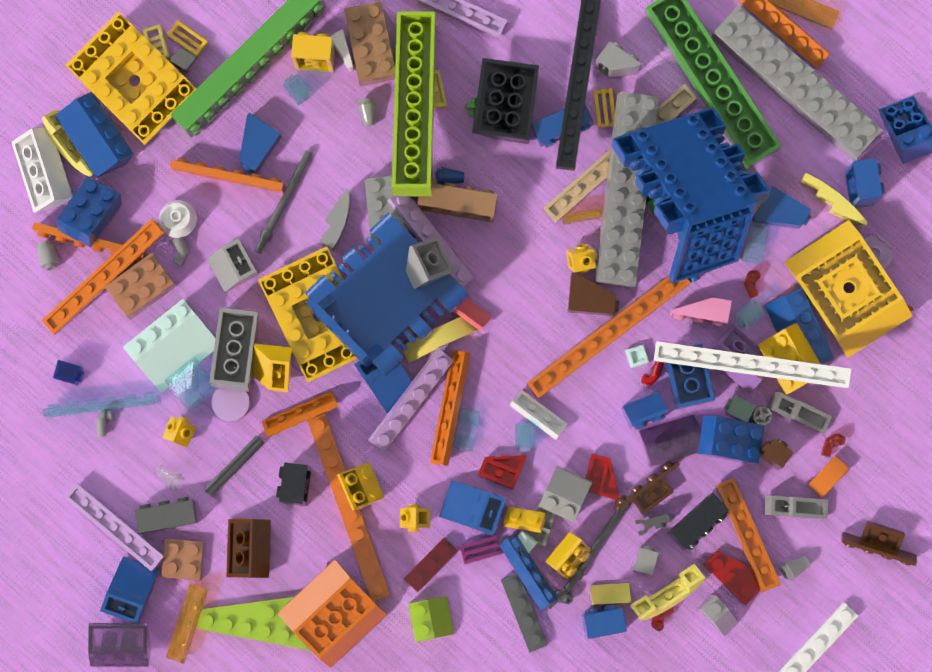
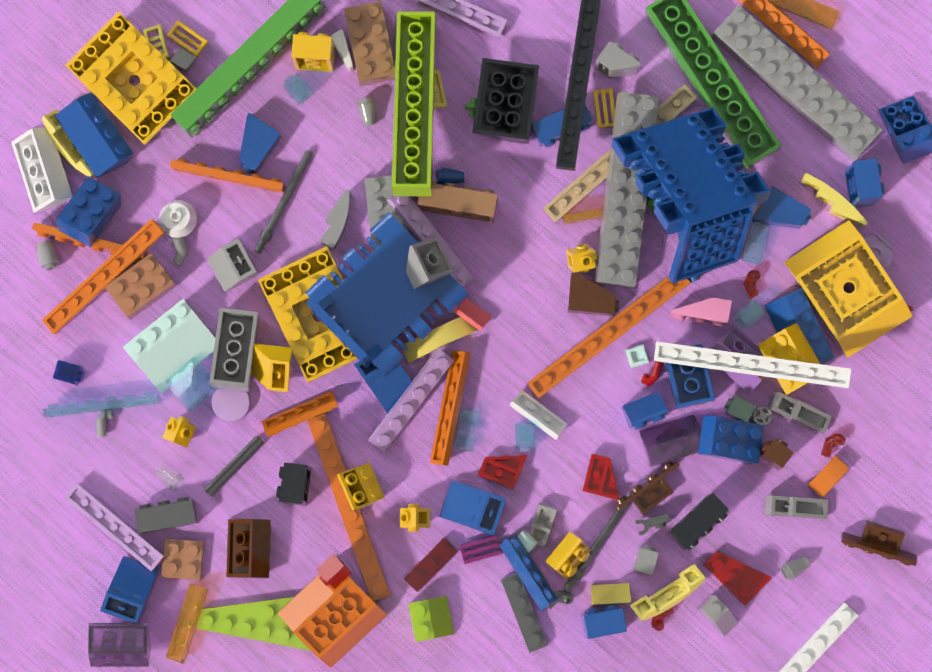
(333, 571): none -> brick
(524, 519): yellow plate -> none
(565, 494): light grey slope -> none
(748, 535): orange plate -> none

